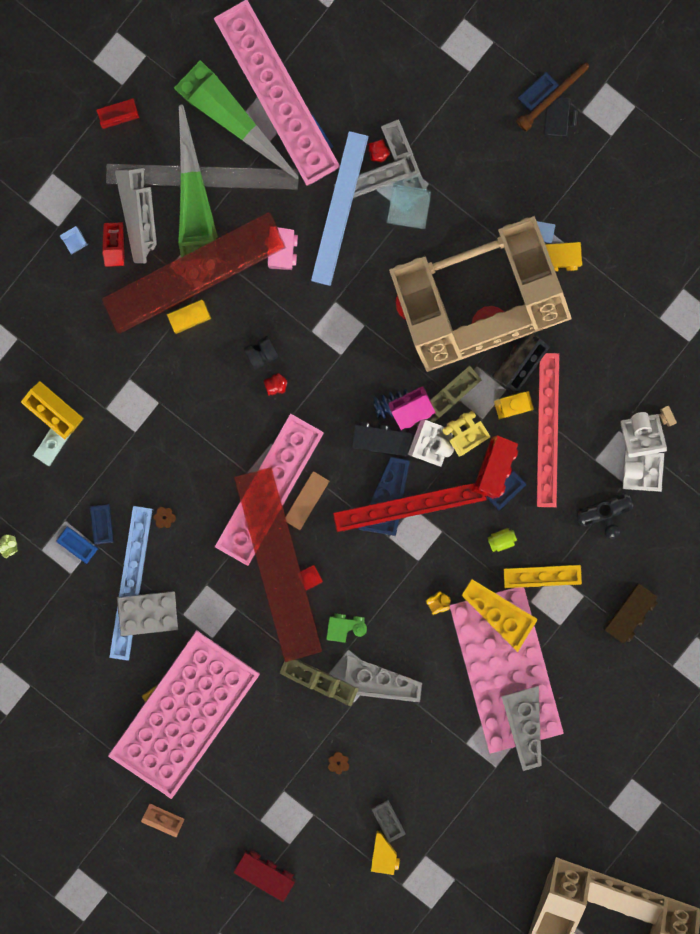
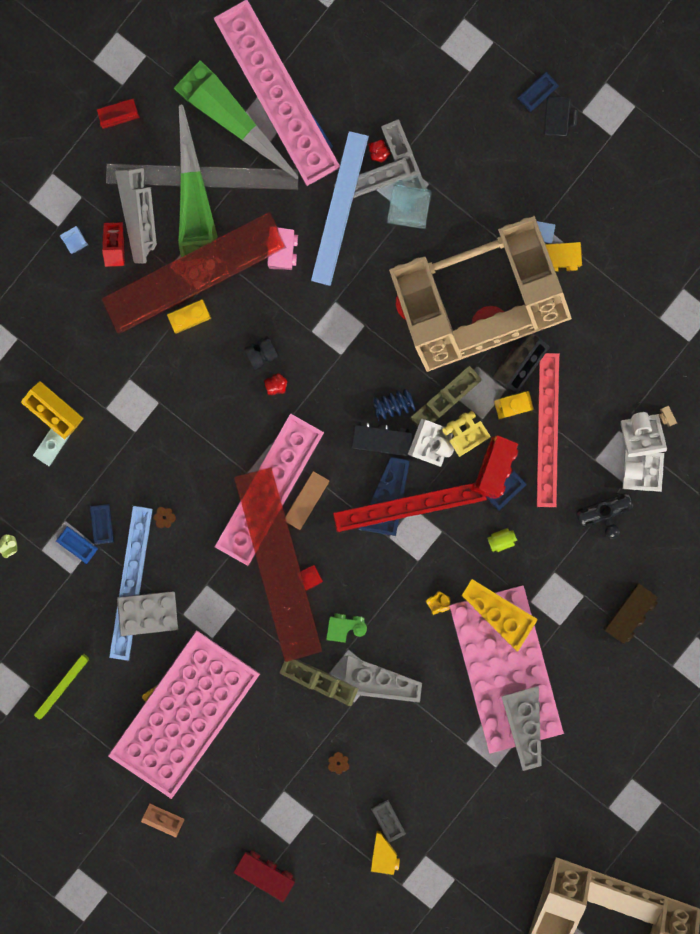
(61, 687): none -> lime tile
(411, 408): dark pink brick -> none
(526, 120): reddish brown piece -> none
(542, 576): yellow plate -> none

